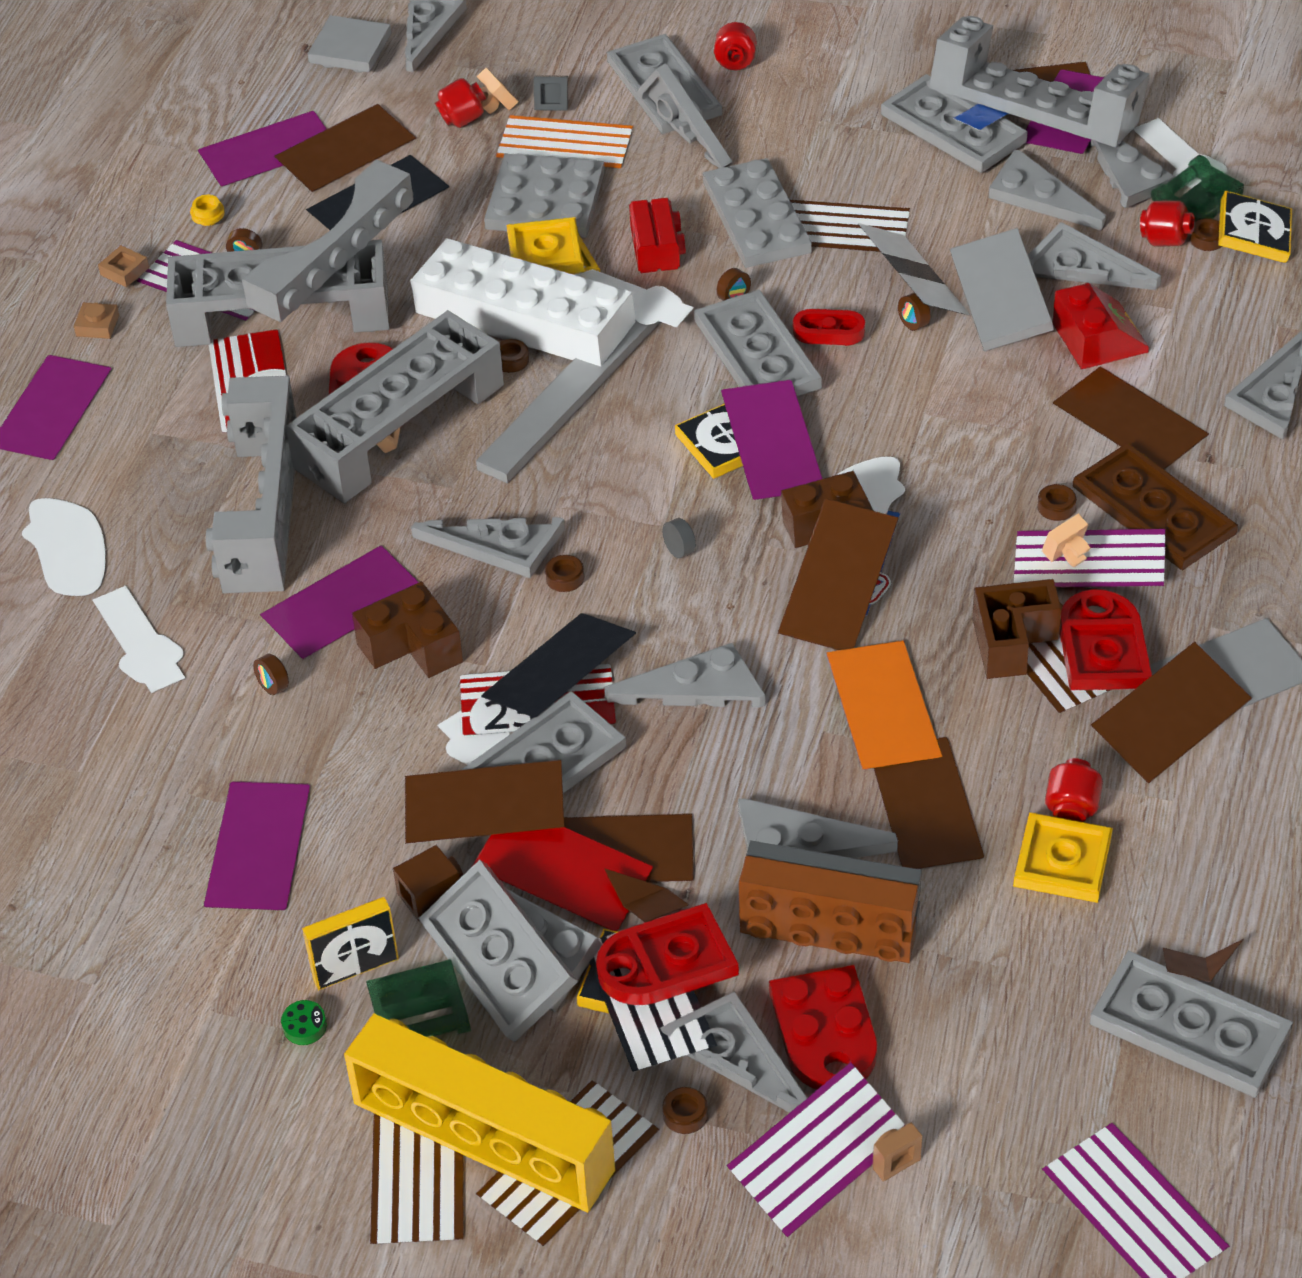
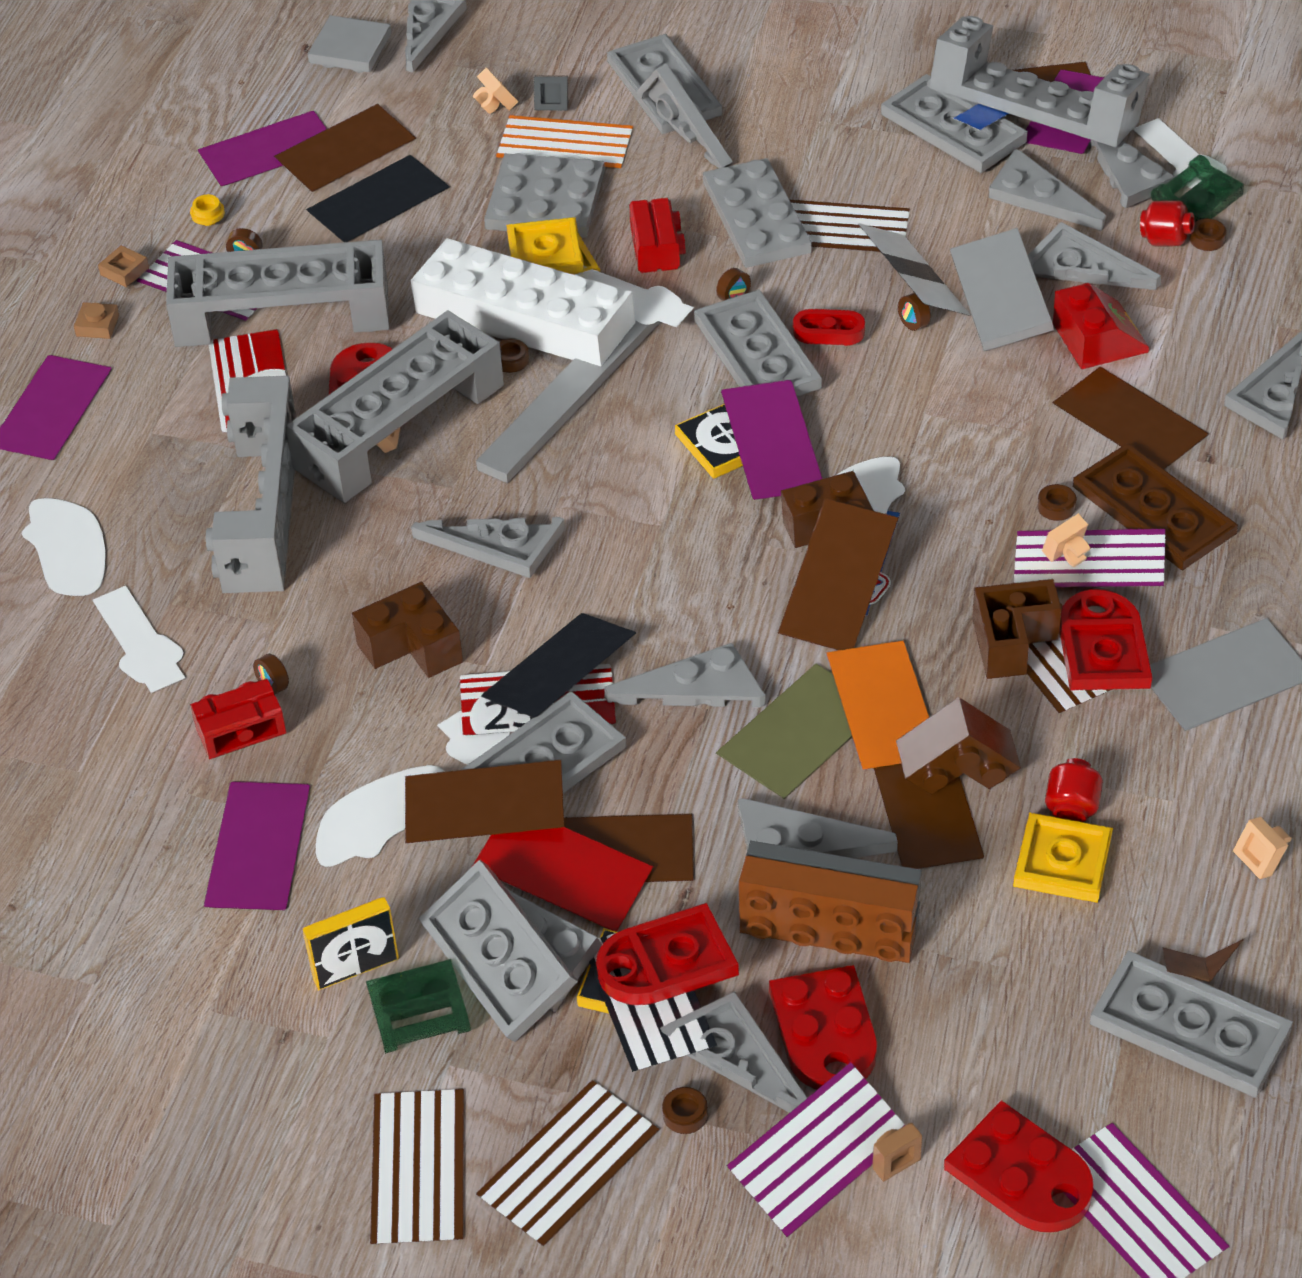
(238, 718): none -> red brick
(287, 280): light grey arch -> none
(303, 1022): green tile -> none
(326, 607): magenta sticker -> none
(365, 819): none -> white sticker
(425, 879): reddish brown brick -> none
(460, 102): red head -> none
(481, 1111): yellow brick -> none
(564, 573): reddish brown tile -> none
(644, 898): reddish brown sticker -> none
(679, 537): dark grey tile -> none
(735, 46): red head -> none
(792, 734): none -> olive sticker
(956, 743): none -> reddish brown brick
(1021, 1170): none -> red plate
(1171, 712): reddish brown sticker -> none
(1255, 226): tile -> none
(1261, 847): none -> light nougat tile

